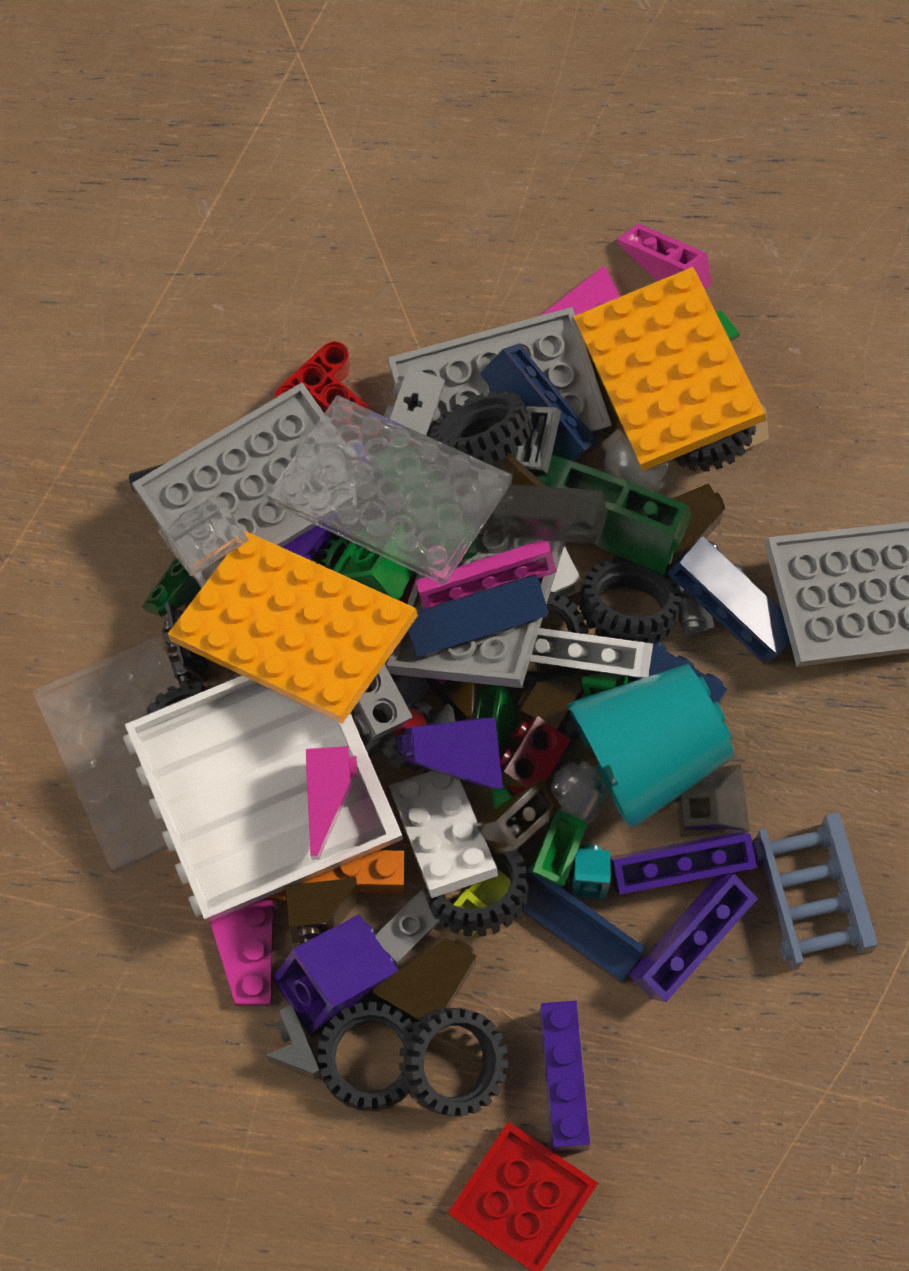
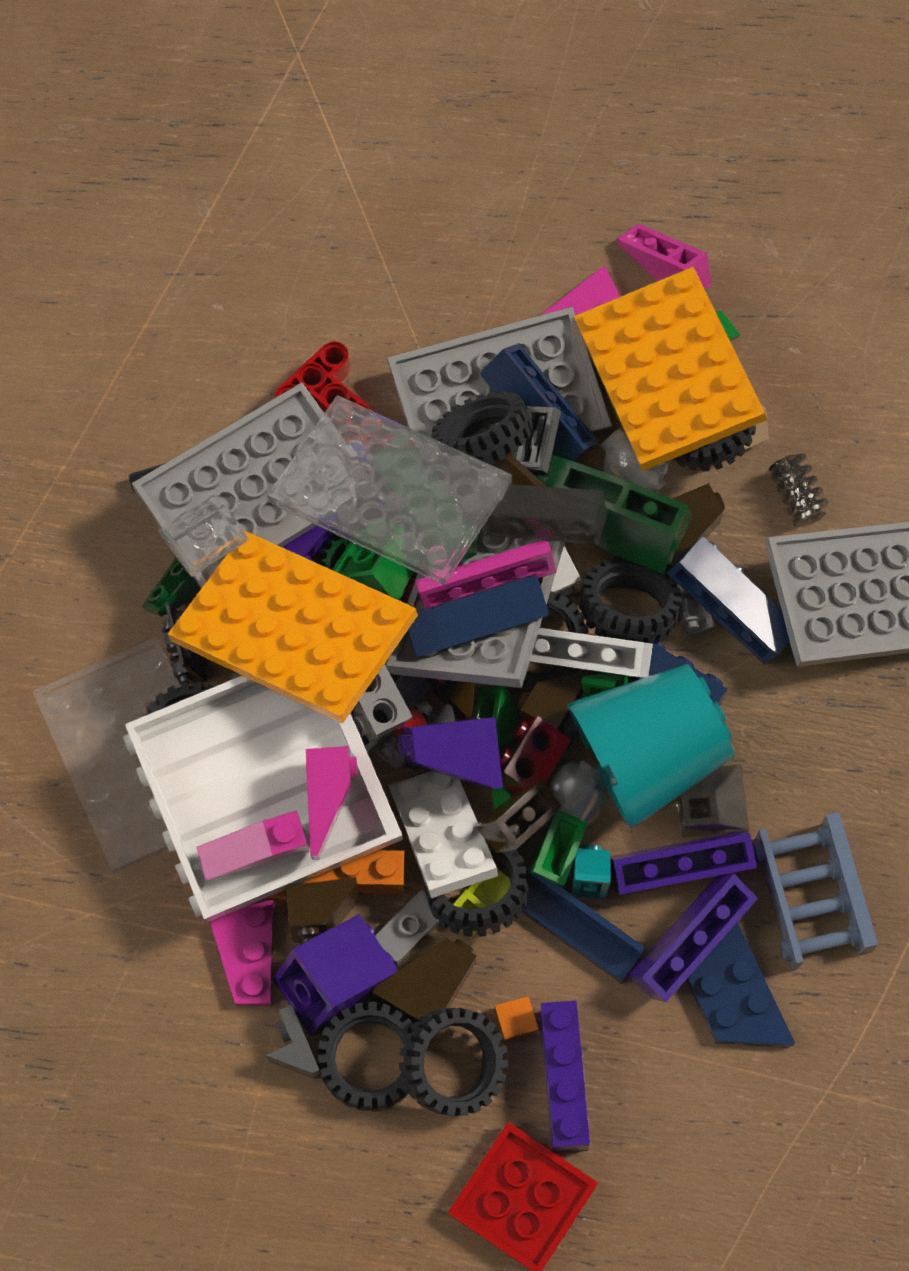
(253, 846): none -> dark pink slope
(419, 389): light grey brick -> none
(516, 1018): none -> orange tile
(736, 996): none -> dark blue wing
(797, 490): none -> clear smoke piece

